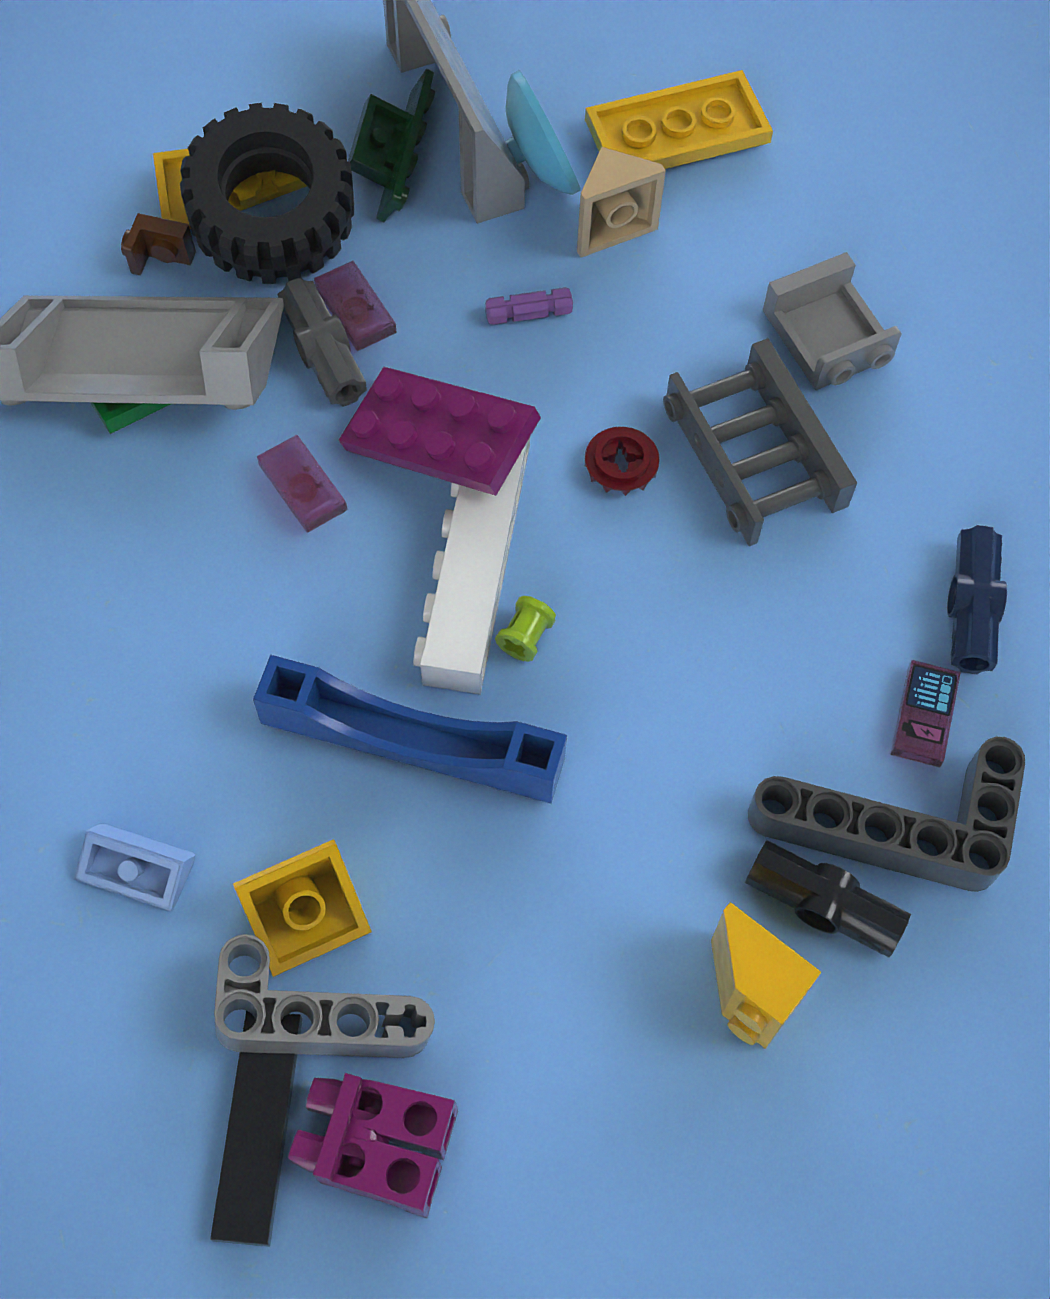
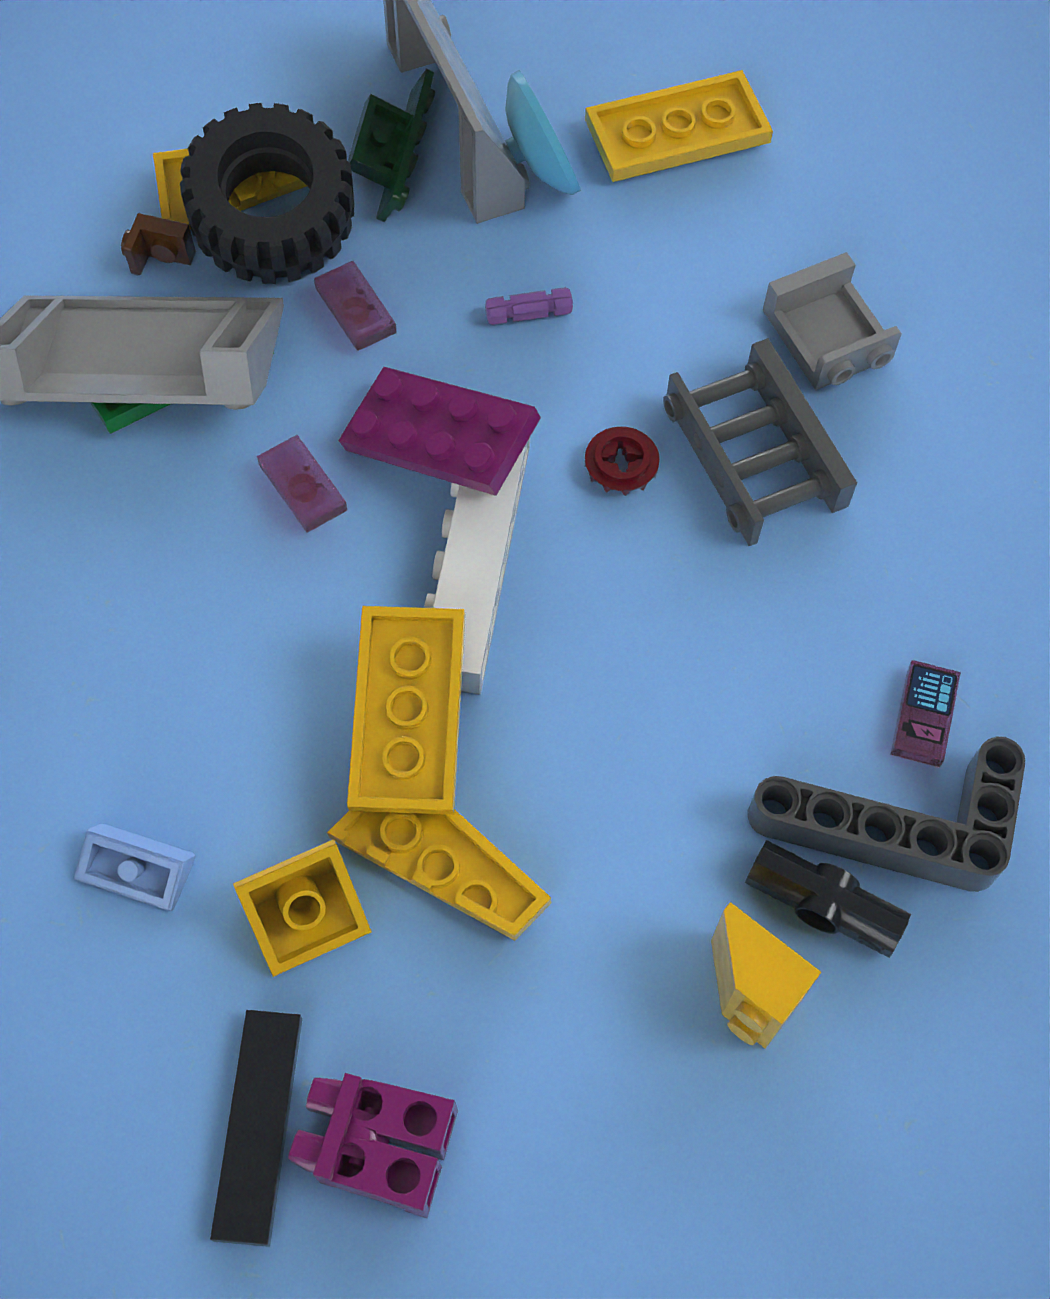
(322, 342): dark grey piece -> none
(322, 1009): light grey beam -> none
(407, 710): none -> yellow plate
(448, 861): none -> yellow wing
(493, 754): blue arch -> none
(525, 628): lime bush -> none
(619, 201): tan slope -> none
(976, 600): dark blue piece -> none

